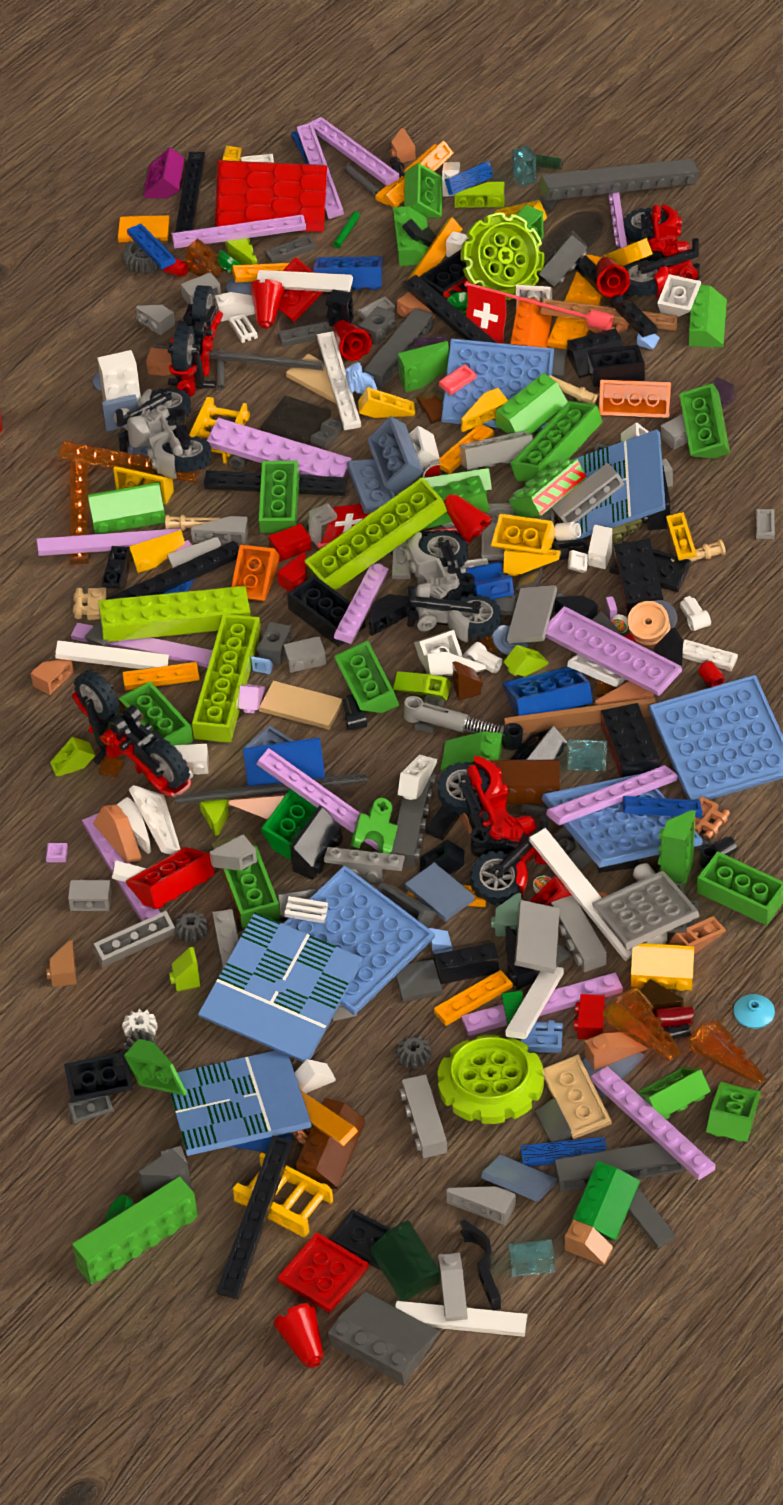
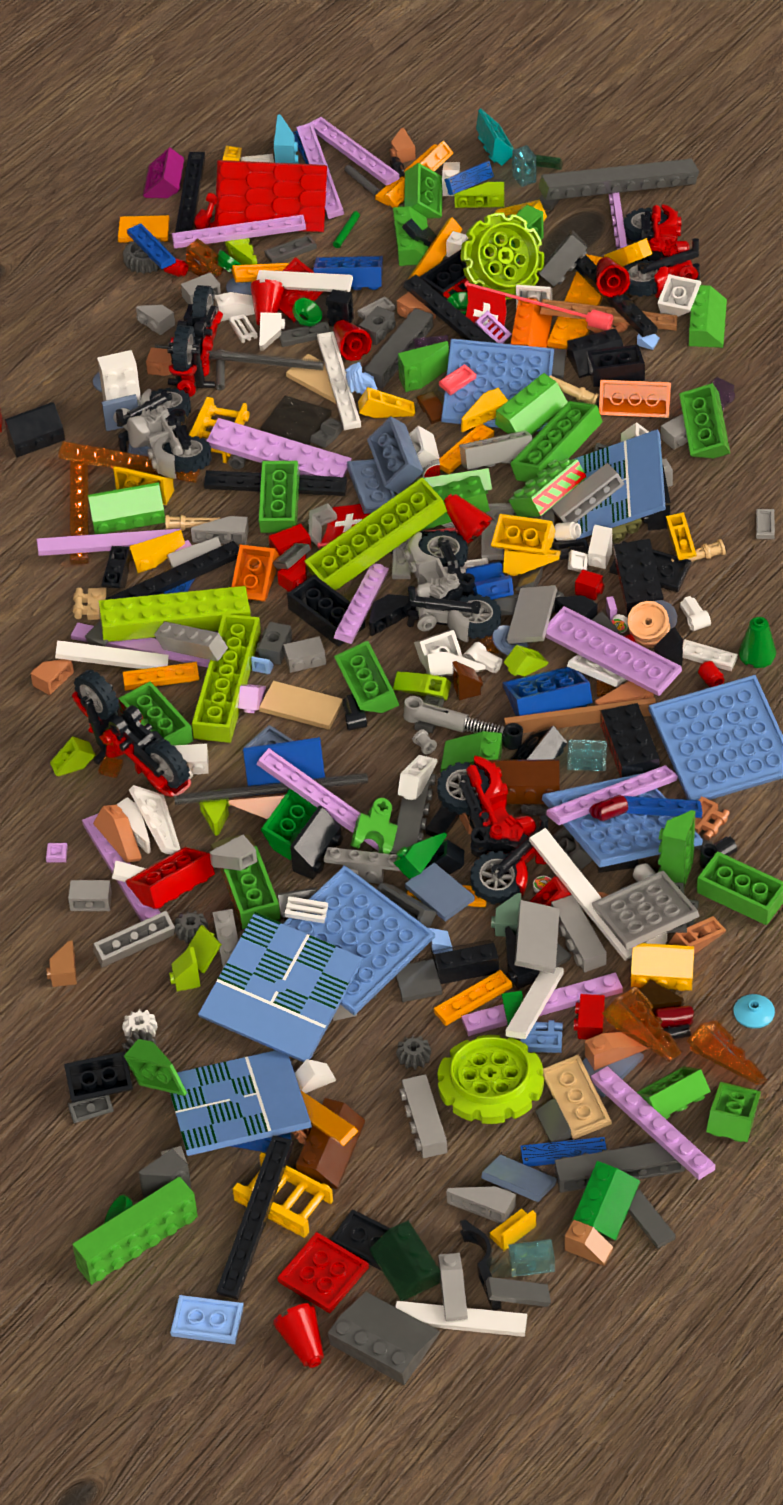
(34, 429): none -> black slope
(191, 641): none -> light grey brick
(203, 218): none -> red piece
(205, 947): none -> lime piece
(207, 1319): none -> light blue tile
(270, 328): none -> white slope
(284, 143): none -> medium azure slope
(291, 556): none -> dark grey tile
(309, 310): none -> green piece
(417, 856): none -> green slope
(423, 740): none -> light grey bush
(487, 315): none -> lavender slope
(494, 138): none -> teal slope
(513, 1228): none -> yellow panel
(518, 1292): none -> dark grey tile
(589, 584): none -> red brick
(609, 808): none -> dark red arm
(758, 644): none -> green cone

